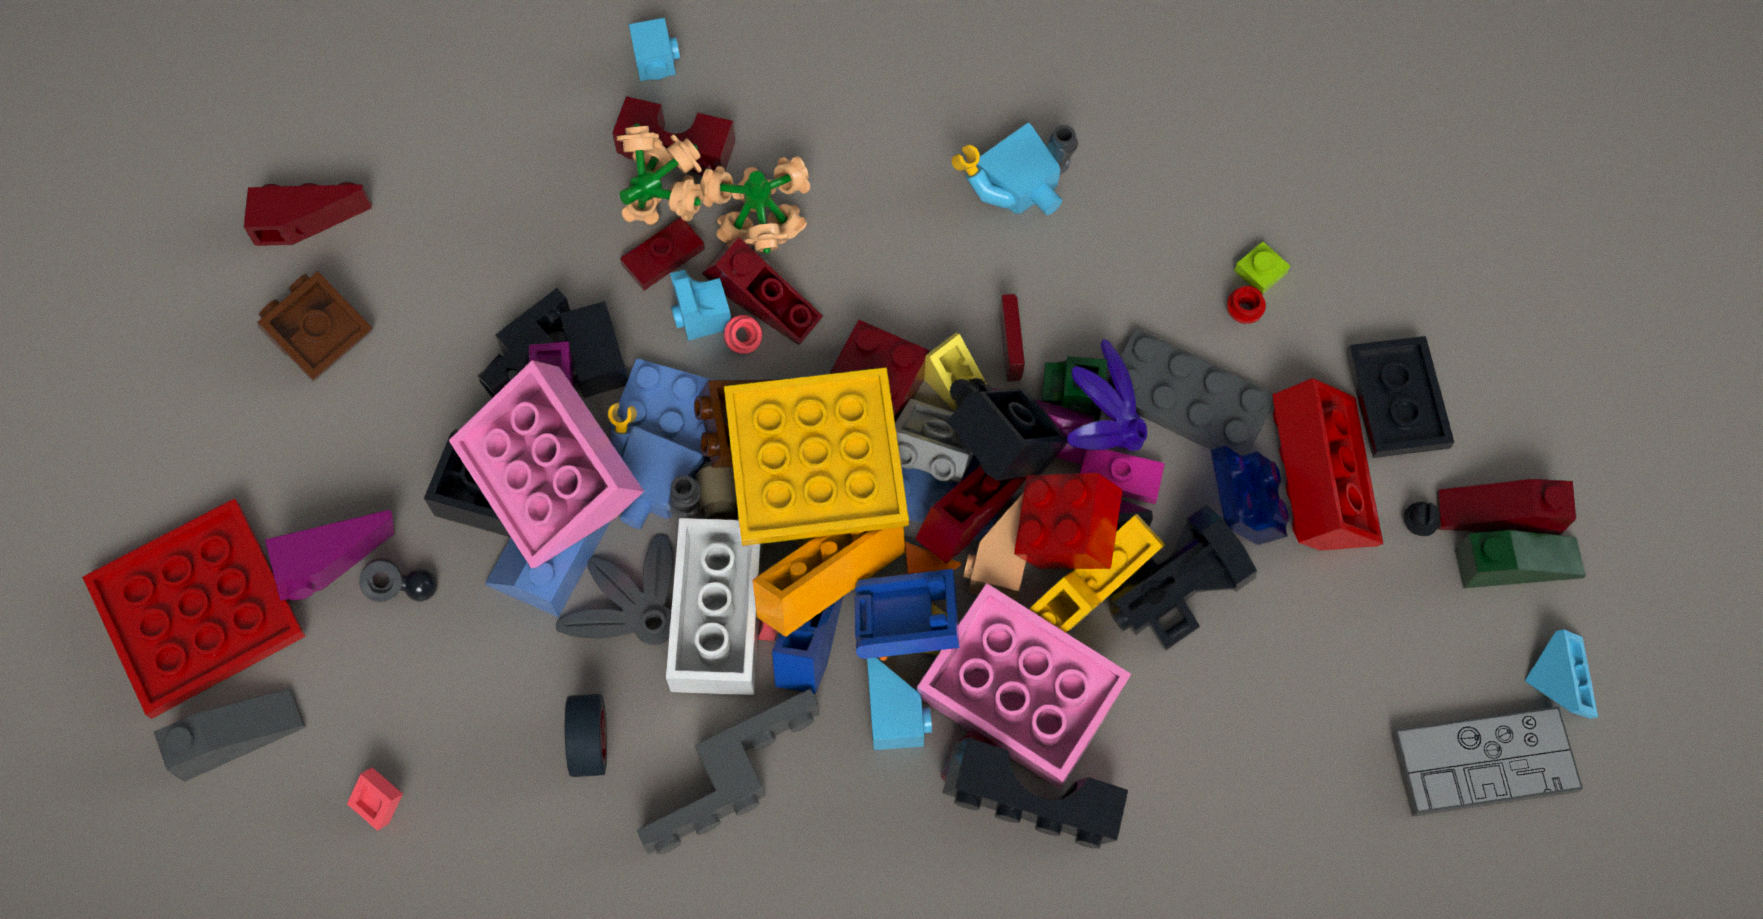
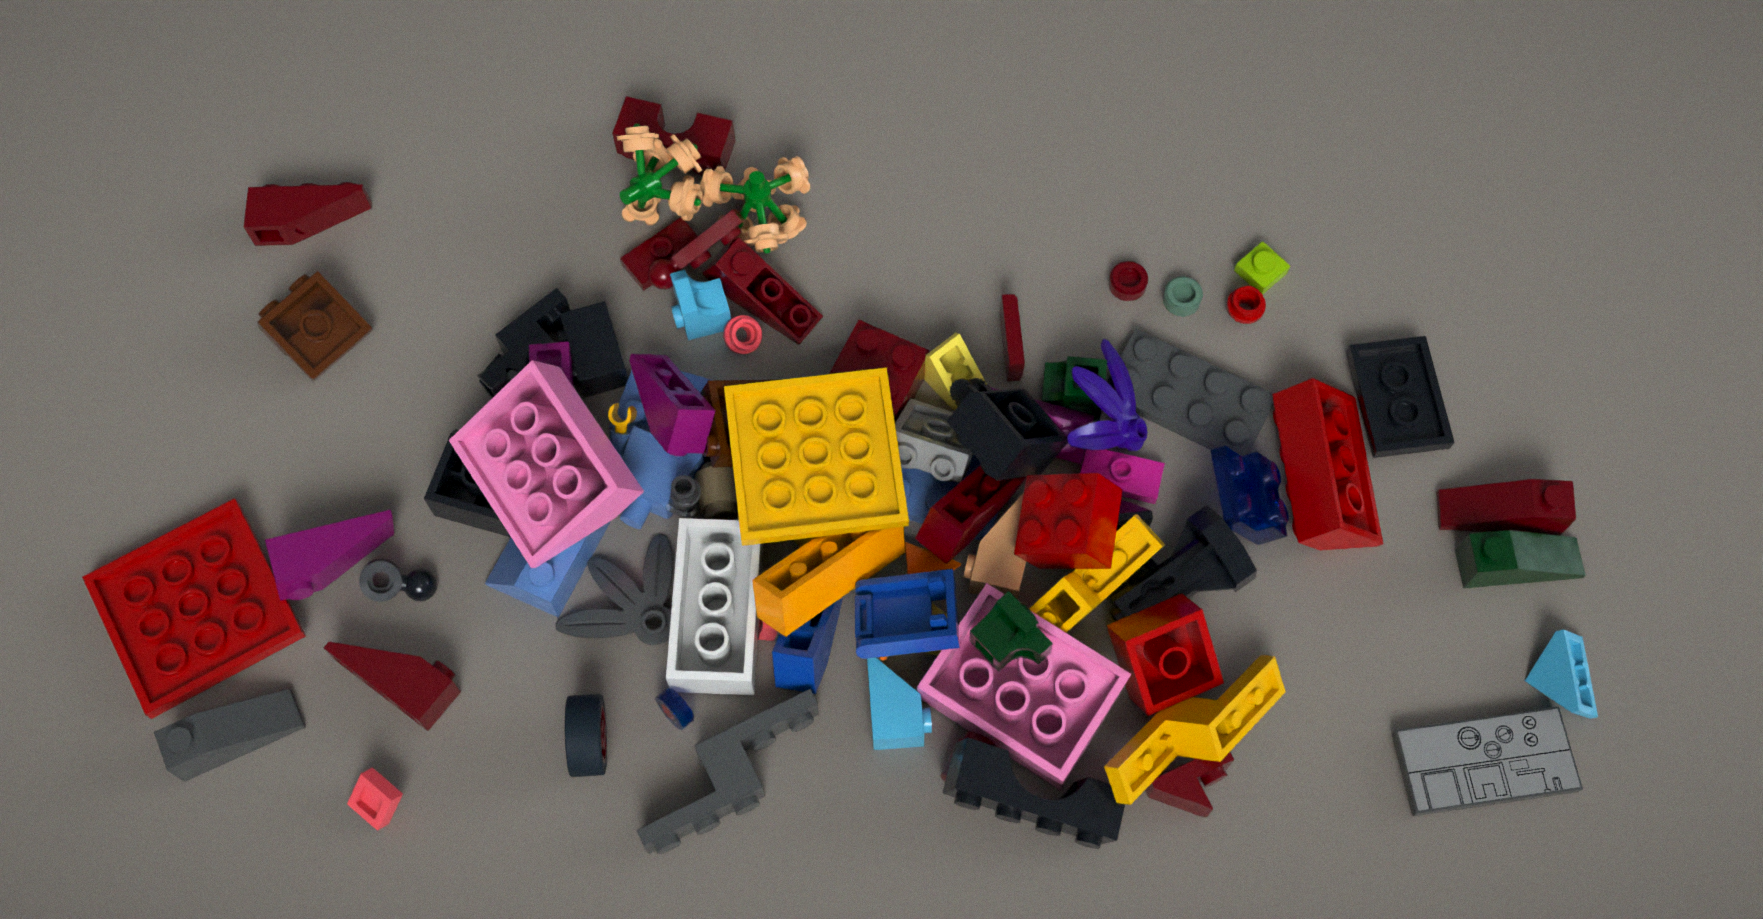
(402, 679): none -> dark red slope
(654, 49): medium azure brick -> none
(672, 405): none -> magenta slope
(675, 708): none -> clear blue tile
(696, 251): none -> dark red plate
(1009, 634): none -> dark green brick
(1020, 169): medium azure torso -> none
(1128, 281): none -> dark red tile
(1166, 654): none -> red brick
(1182, 296): none -> sand green tile
(1182, 785): none -> dark red slope
(1195, 730): none -> yellow bracket
(1422, 518): black piece -> none

